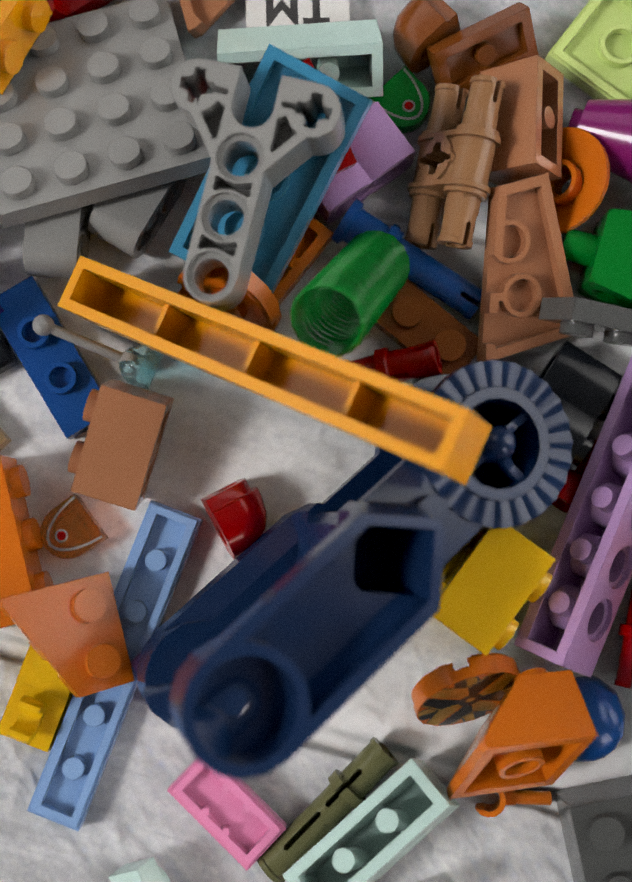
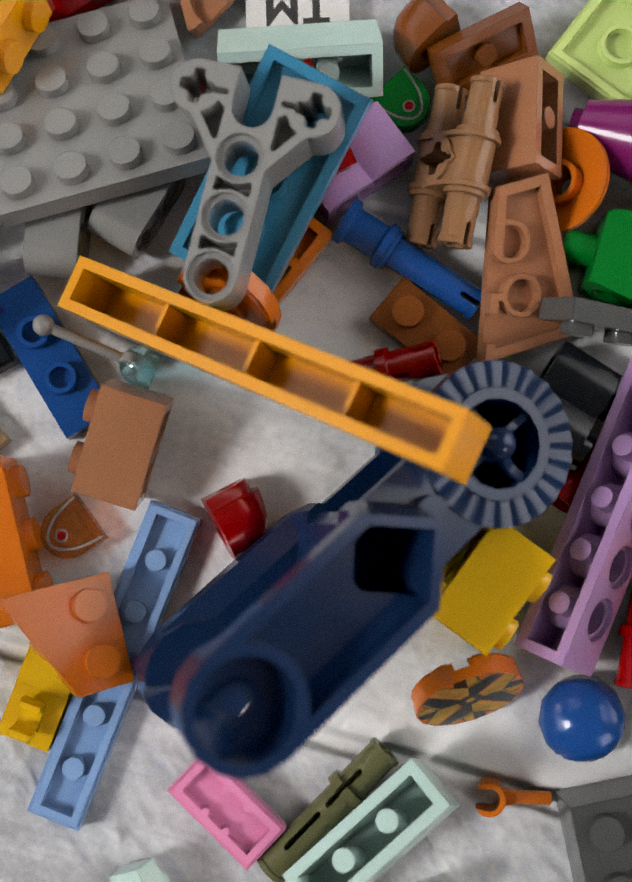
(350, 293): green piece -> none
(527, 737): orange slope -> none

